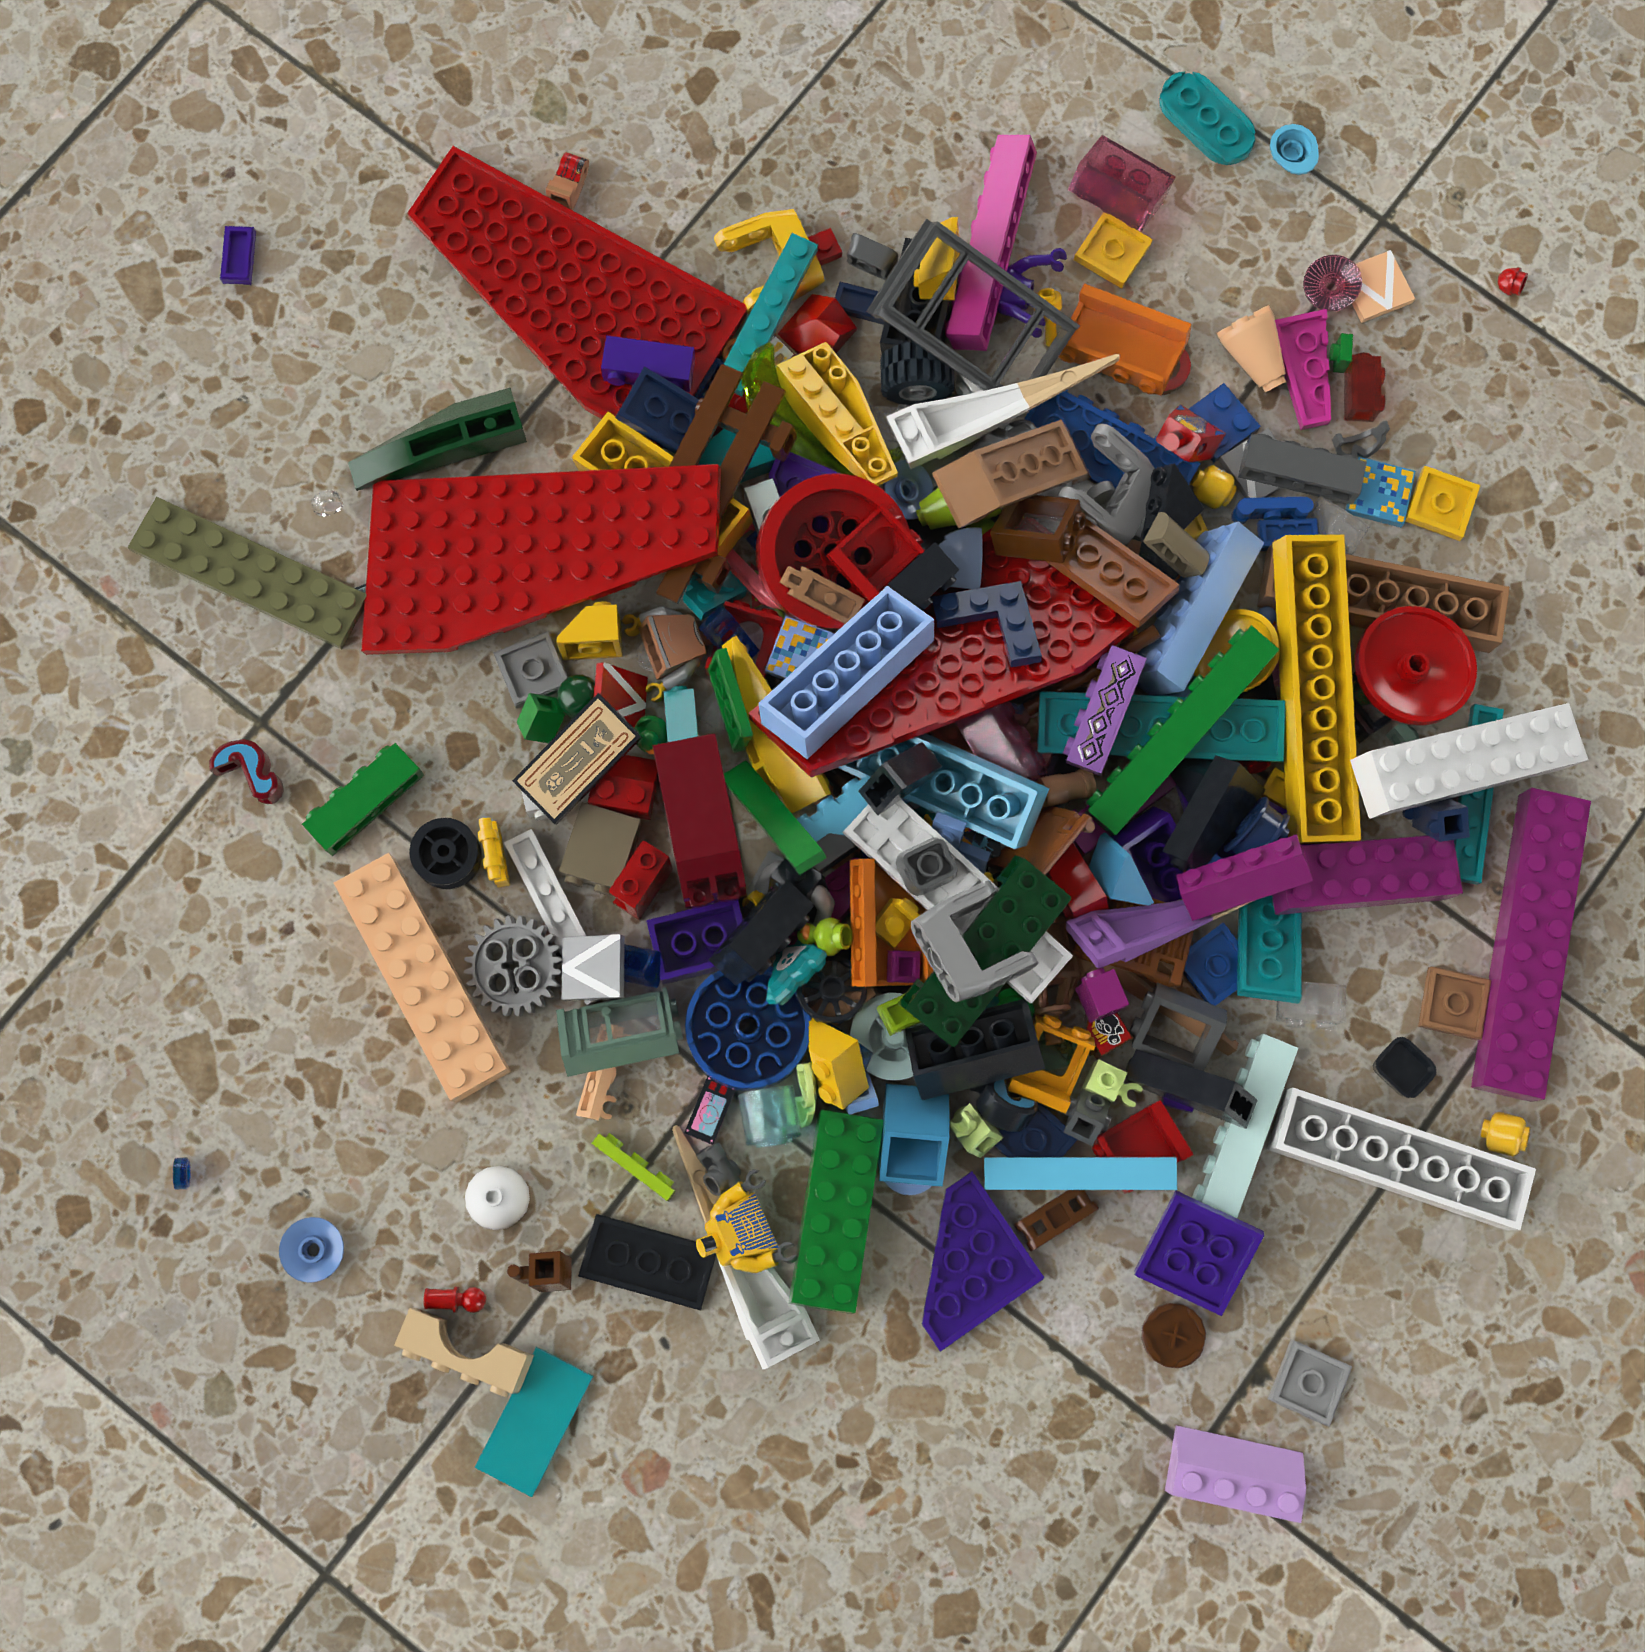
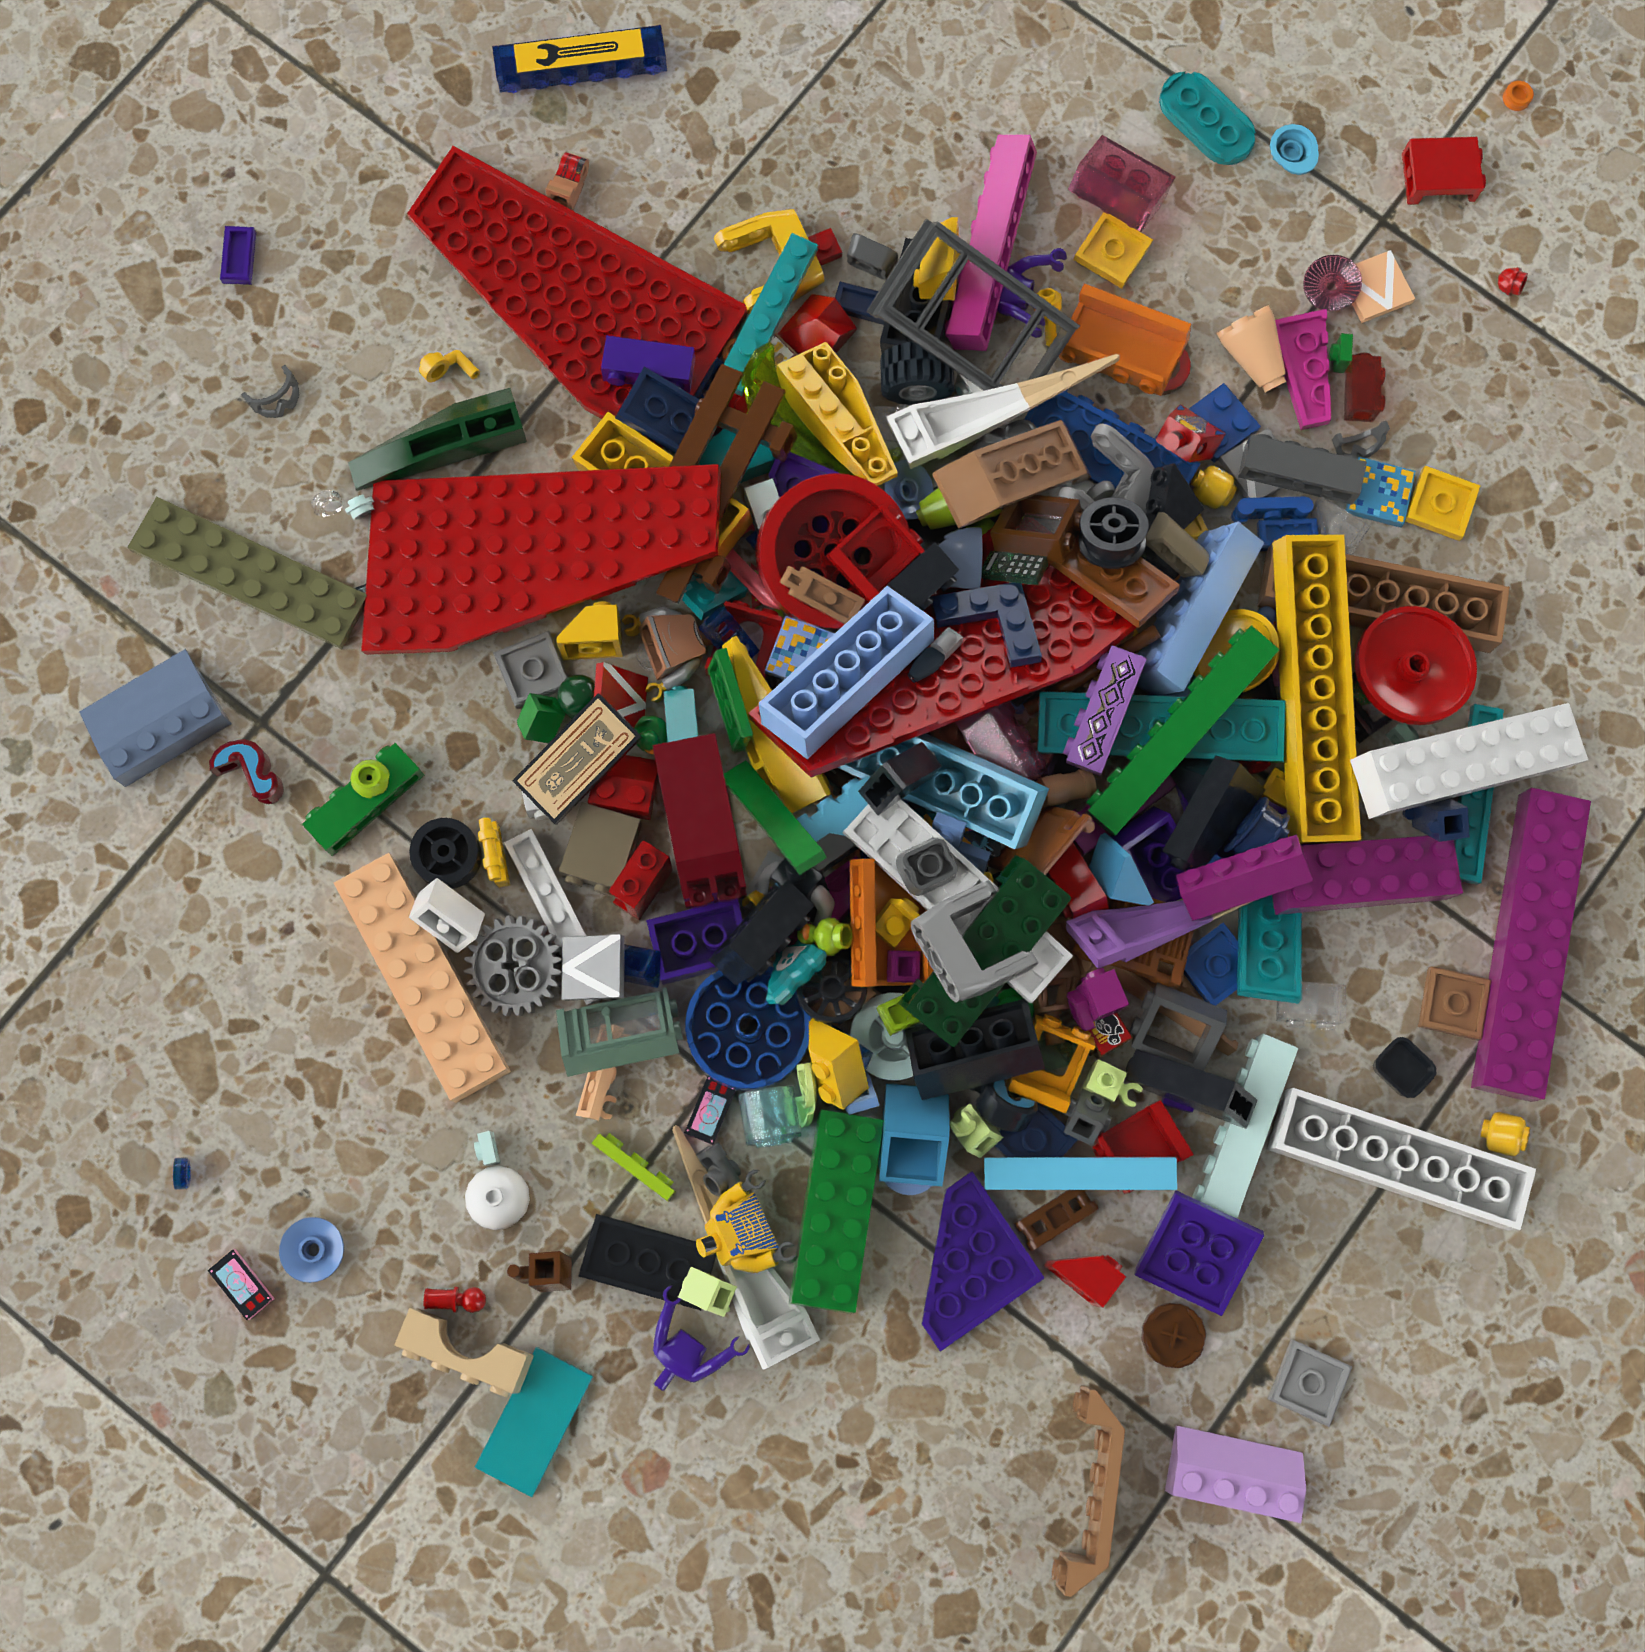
(153, 718): none -> sand blue slope
(241, 1284): none -> tile
(256, 404): none -> dark grey helmet
(359, 506): none -> light aqua plate
(372, 787): none -> lime plate
(435, 365): none -> yellow plate
(447, 915): none -> white brick
(487, 1149): none -> light aqua plate
(580, 59): none -> brick
(682, 1352): none -> dark purple piece
(707, 1292): none -> yellowish green brick
(934, 657): none -> piece
(1014, 567): none -> clear green tile
(1077, 1570): none -> medium nougat slope
(1080, 1010): none -> magenta tile
(1089, 1276): none -> red slope
(1113, 533): none -> black wheel
(1443, 168): none -> red panel
(1518, 95): none -> orange tile

